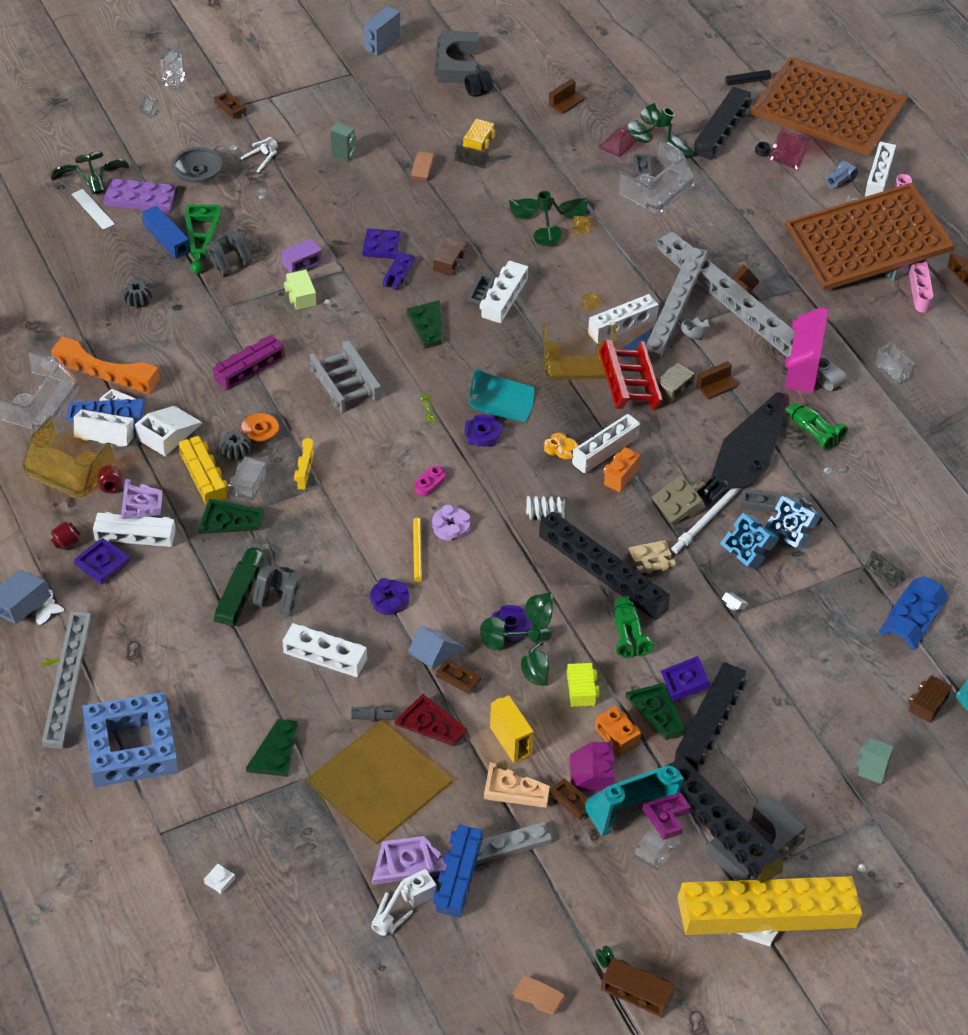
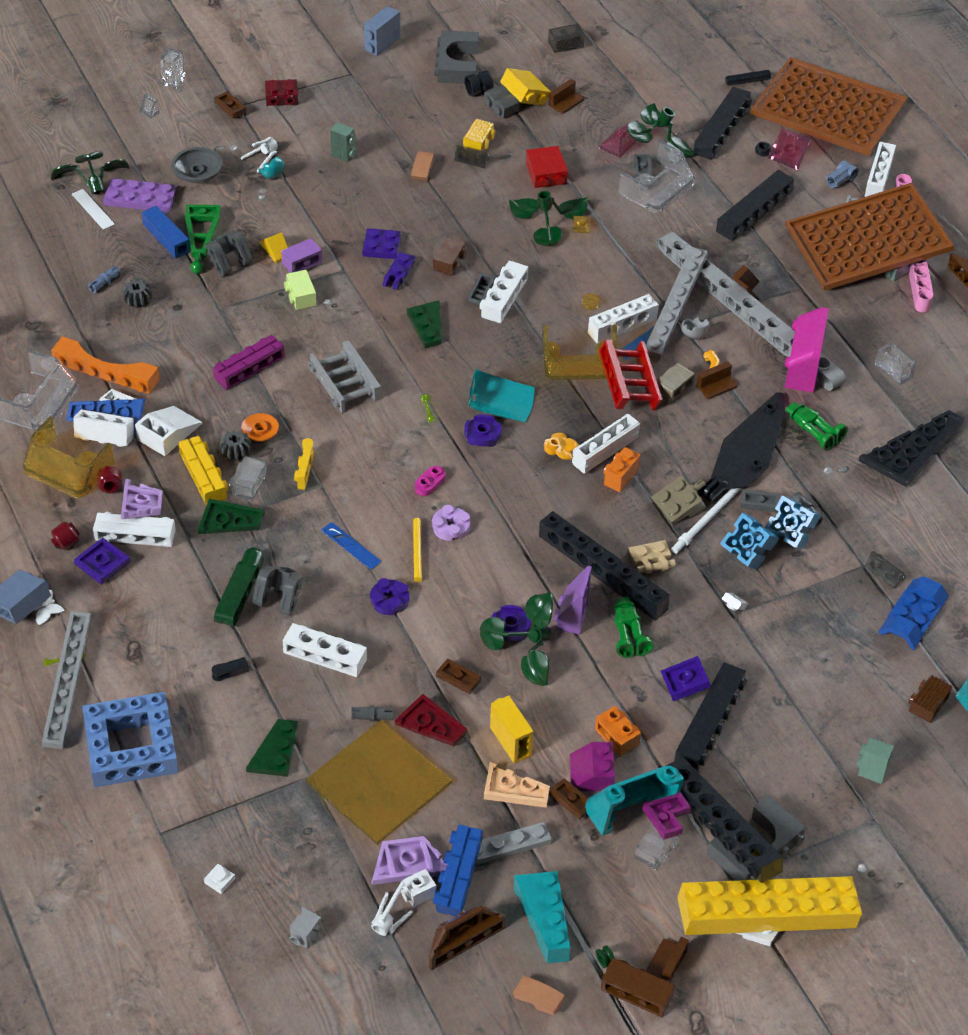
(104, 279): none -> sand blue pin
(229, 669): none -> black bar
(272, 169): none -> teal hair
(274, 245): none -> yellow slope
(281, 92): none -> dark red plate
(305, 928): none -> light grey window
(351, 545): none -> blue sticker
(433, 647): sand blue slope -> none
(464, 933): none -> reddish brown wedge
(501, 101): none -> dark grey brick
(525, 86): none -> yellow brick
(544, 508): white piece -> none
(544, 908): none -> teal wedge
(546, 166): none -> red brick
(566, 38): none -> clear smoke brick
(574, 603): none -> medium lavender slope
(581, 684): neon yellow brick -> none
(658, 709): dark green wing -> none
(668, 958): none -> reddish brown panel
(712, 357): none -> light orange arm
(755, 205): none -> black brick
(911, 451): none -> black wing

